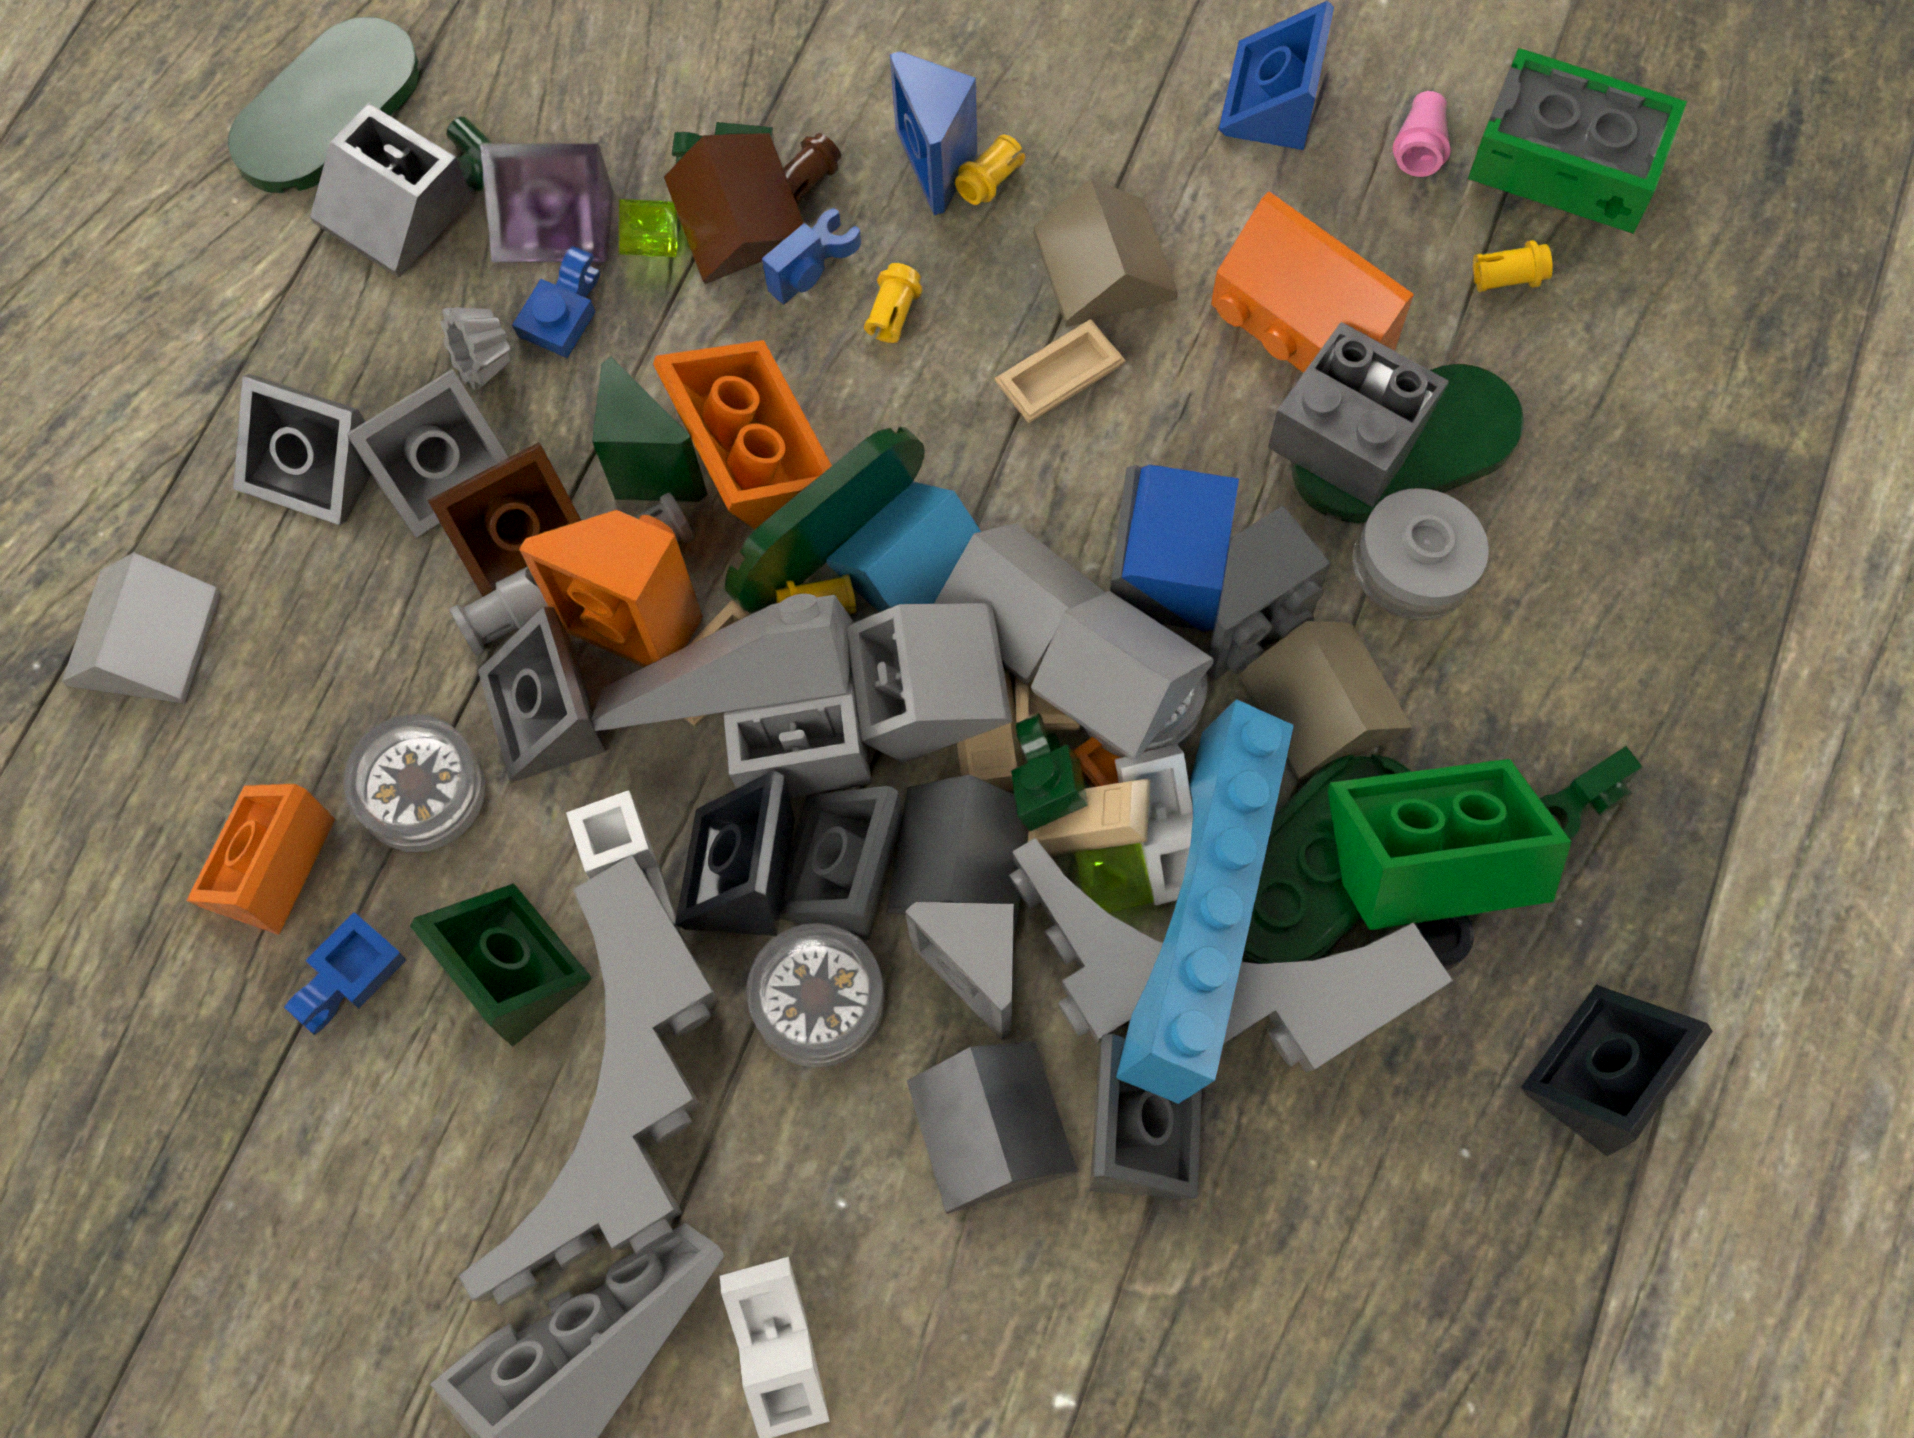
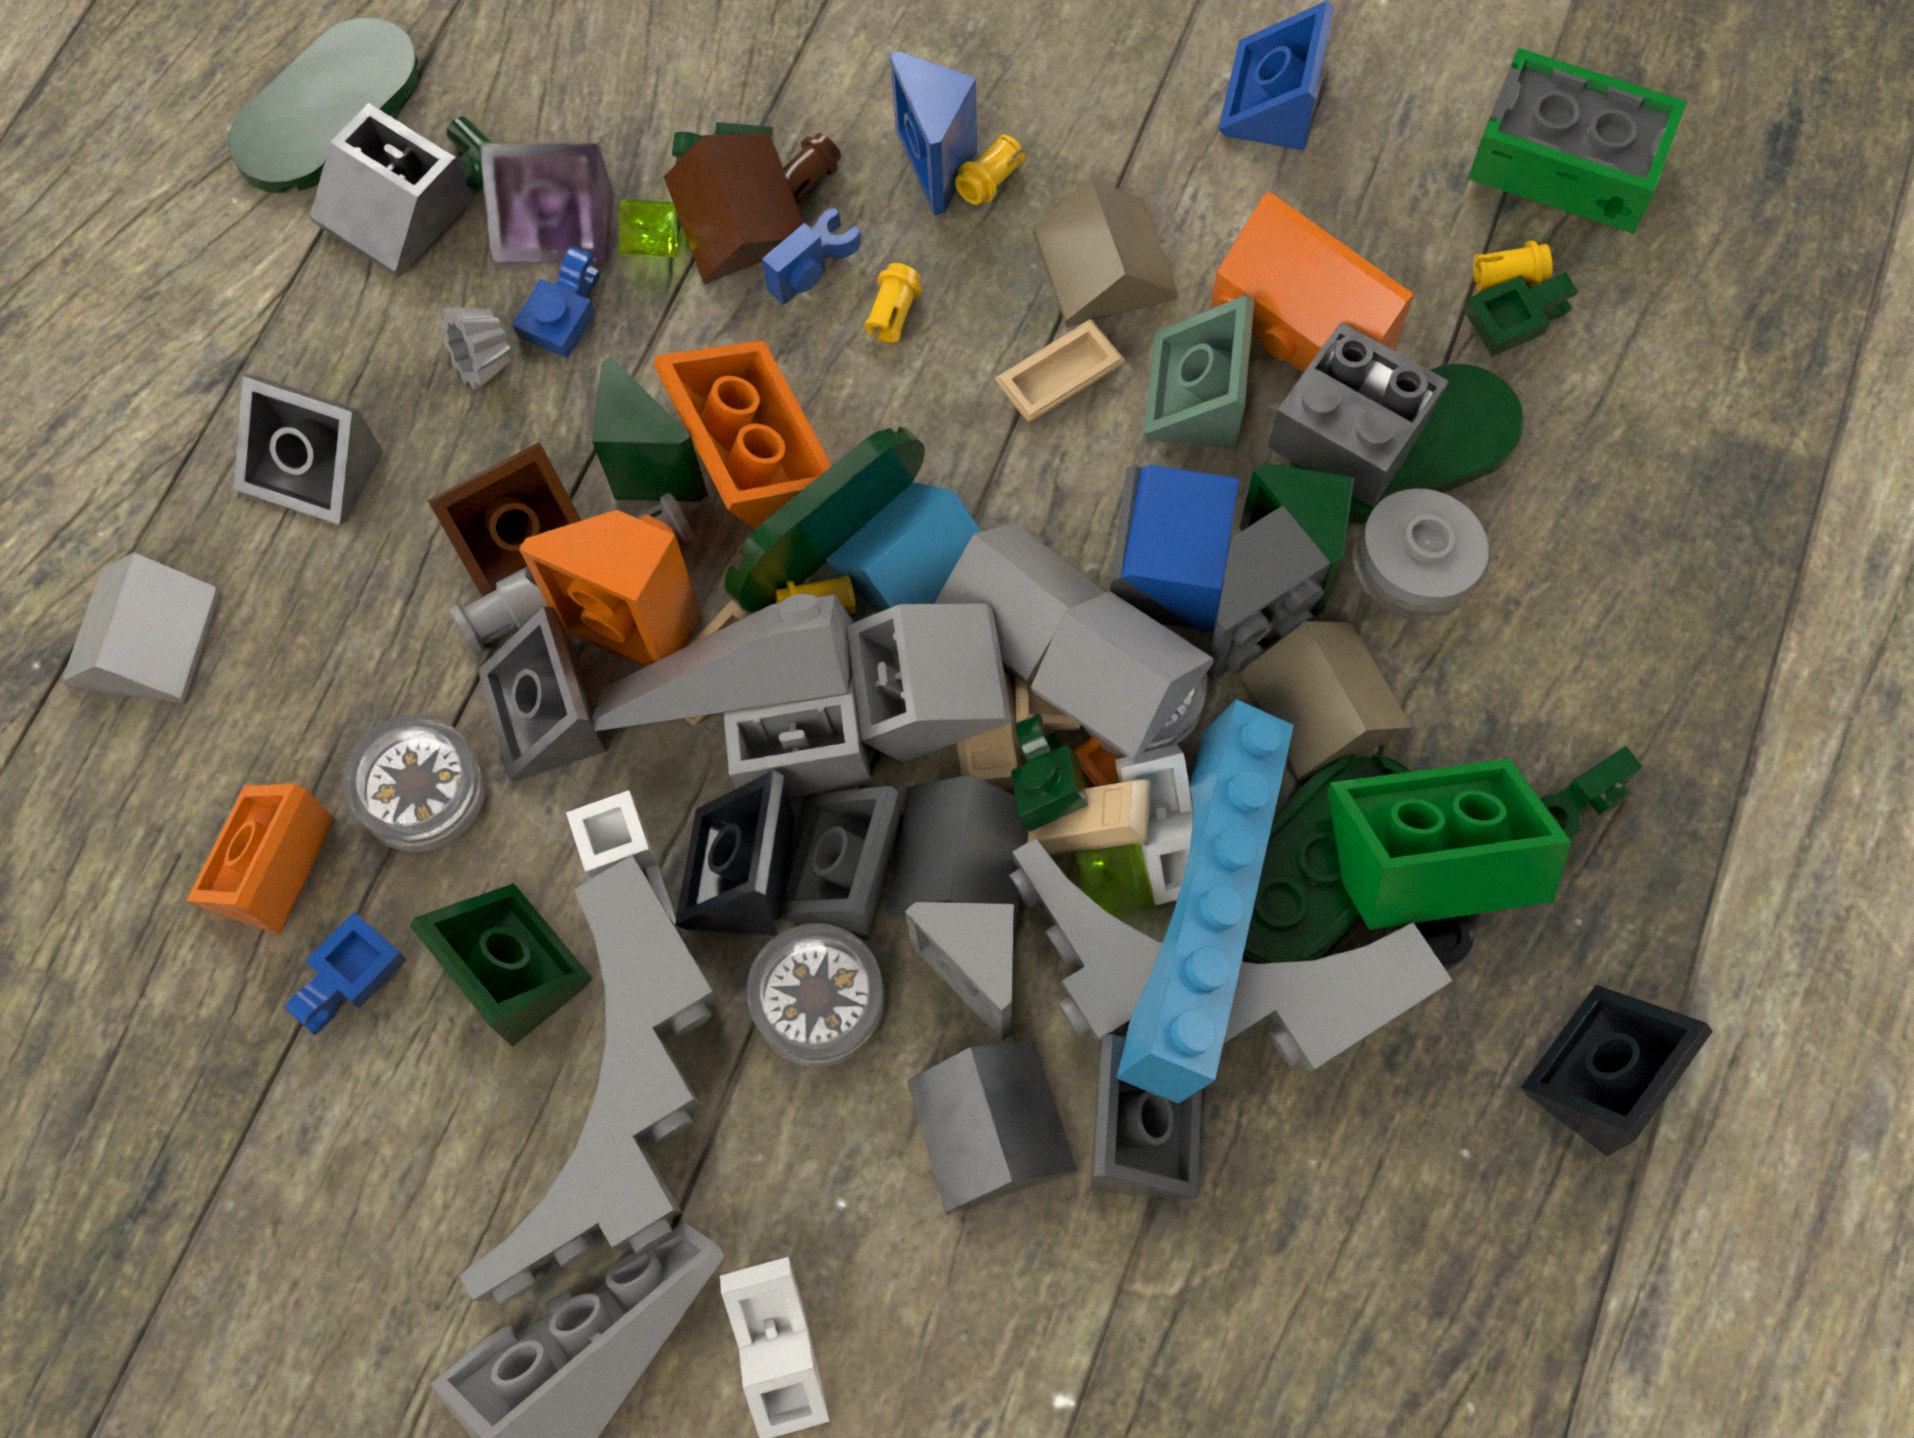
(426, 447): light grey slope -> none
(1201, 377): none -> sand green slope
(1314, 500): none -> dark green slope
(1424, 137): bright pink cone -> none
(1515, 314): none -> dark green plate

